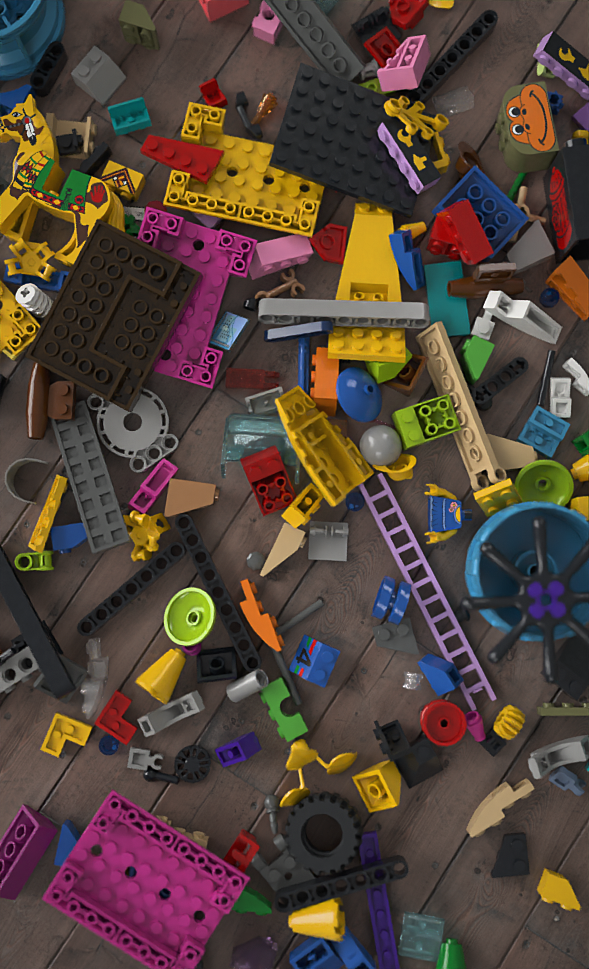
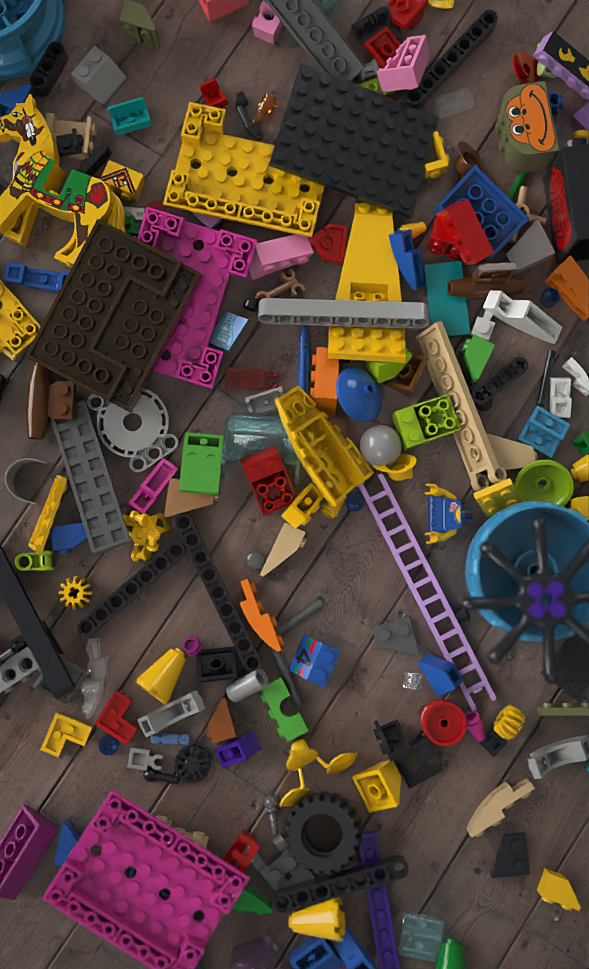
(31, 261): yellow piece -> none
(34, 300): white piece -> none
(69, 589): none -> yellow gear
(170, 738): none -> medium blue axle
(182, 614): lime dish -> none
(183, 156): red wing -> none
(201, 463): none -> bright green slope
(221, 723): none -> dark orange slope
(298, 331): beam -> none
(328, 541): light grey hinge -> none
(330, 511): none -> yellow cone
(393, 600): blue wheel -> none
(398, 108): yellow plant -> none
(409, 154): brick -> none
(525, 68): none -> red dish
(566, 779): sand blue plate -> none

